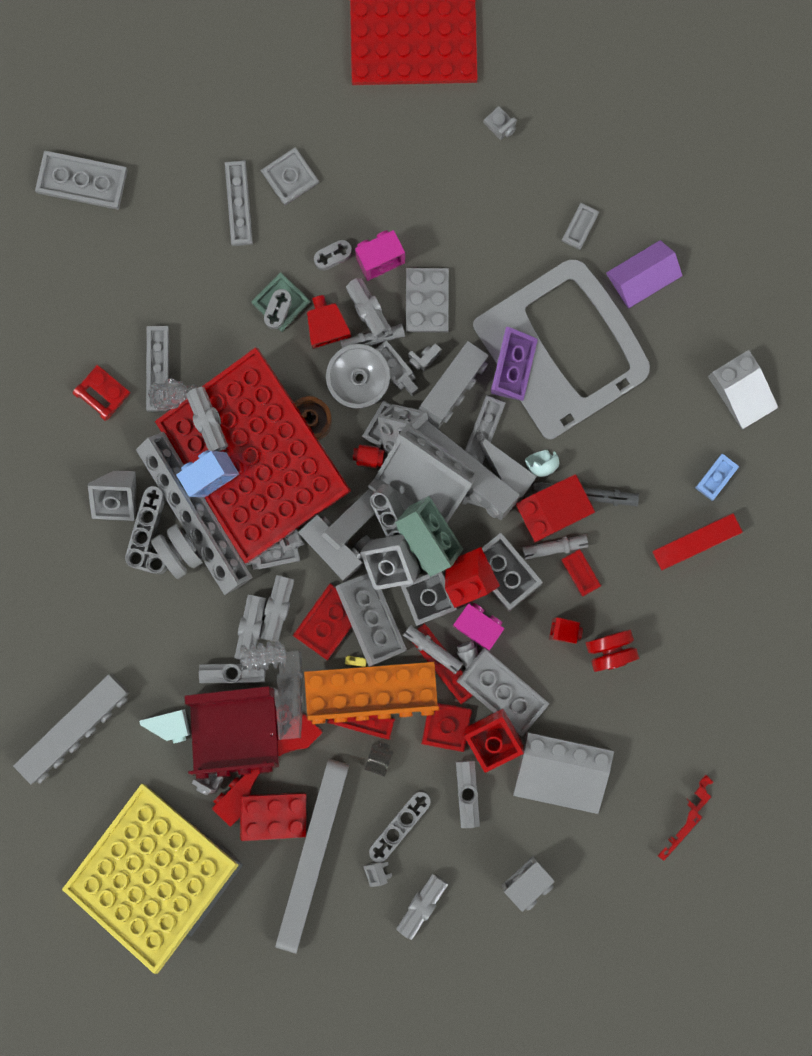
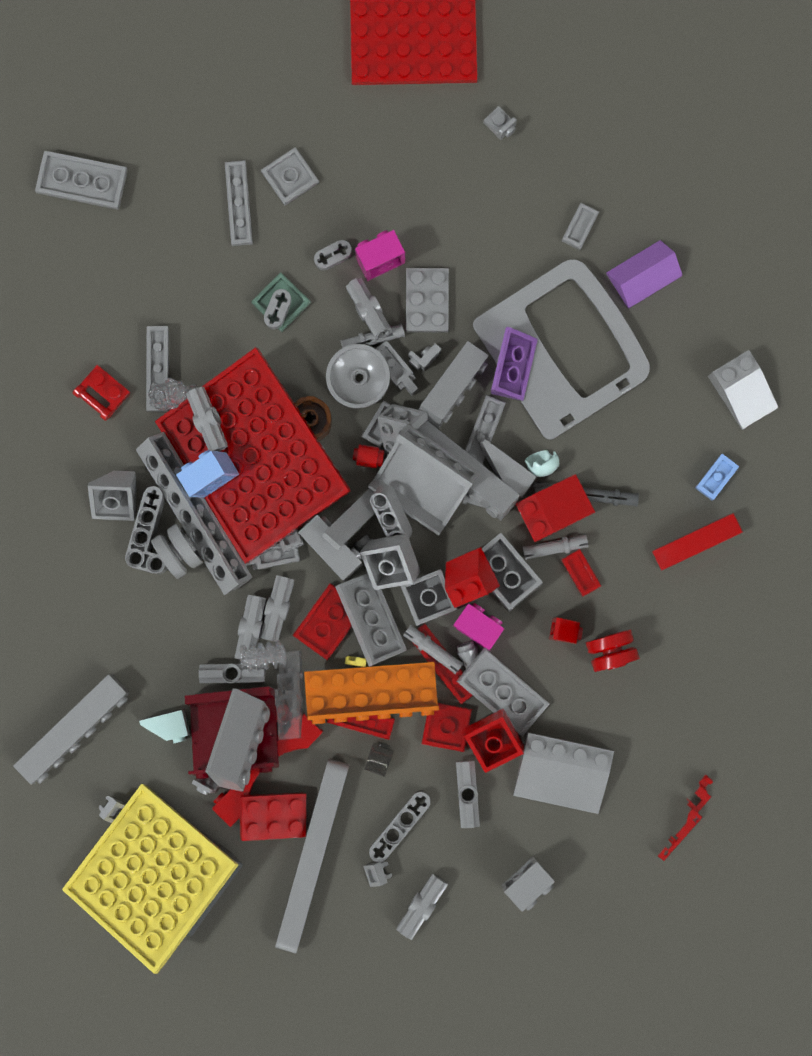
(111, 810): none -> light grey tile
(237, 741): none -> light grey slope
(326, 323): red torso -> none
(429, 536): sand green brick -> none

